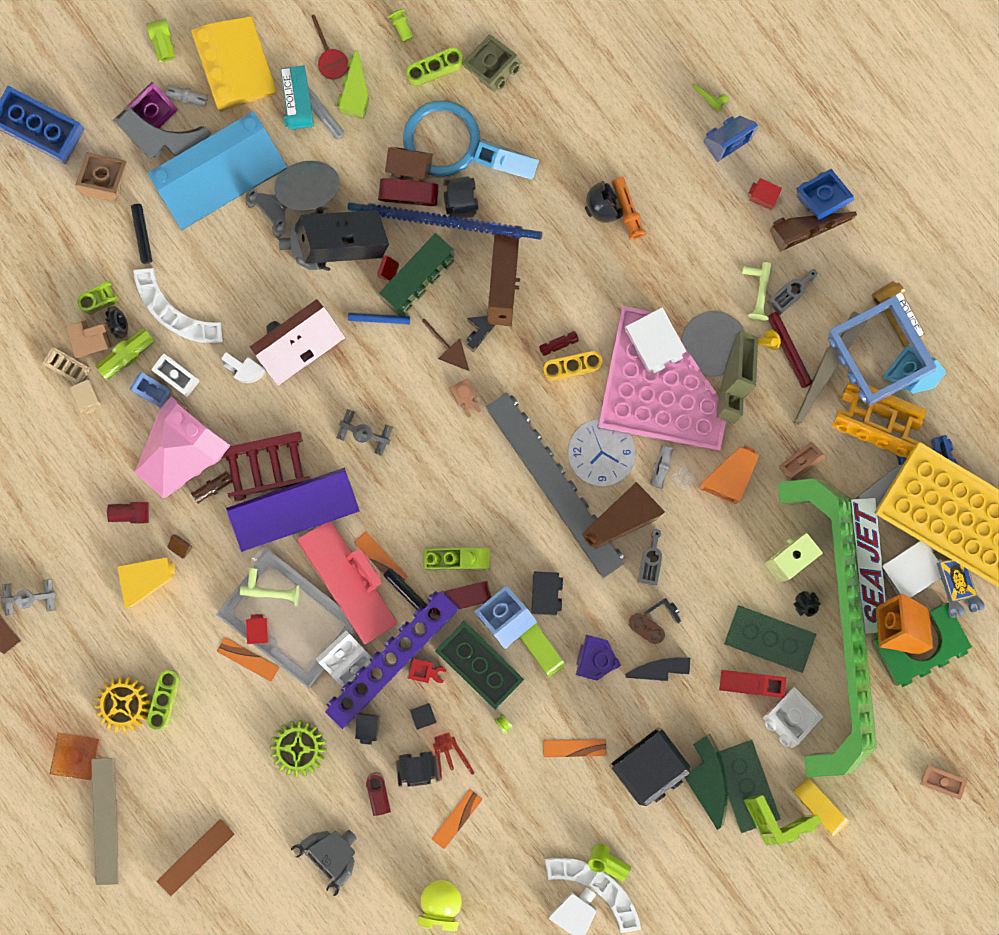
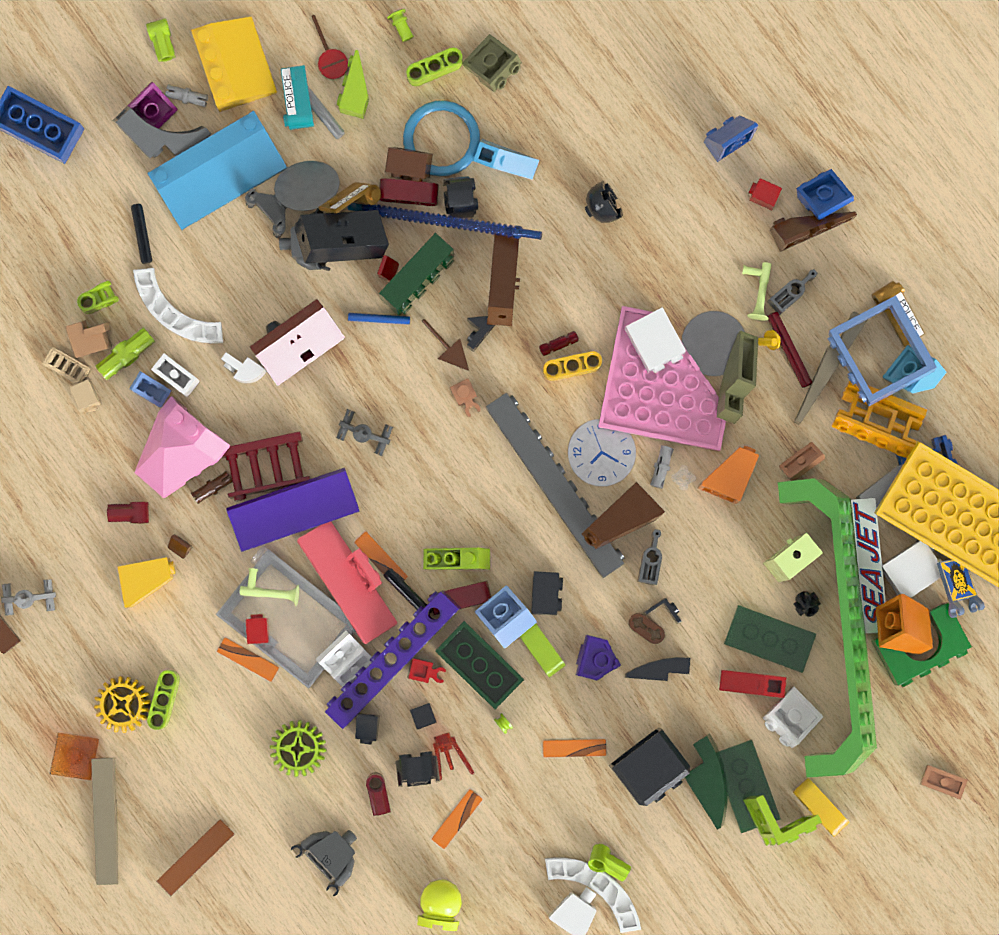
(100, 177): medium nougat slope -> none
(116, 322): black gear -> none
(356, 192): none -> pearl gold door
(631, 217): orange pin -> none
(711, 99): lime bar -> none

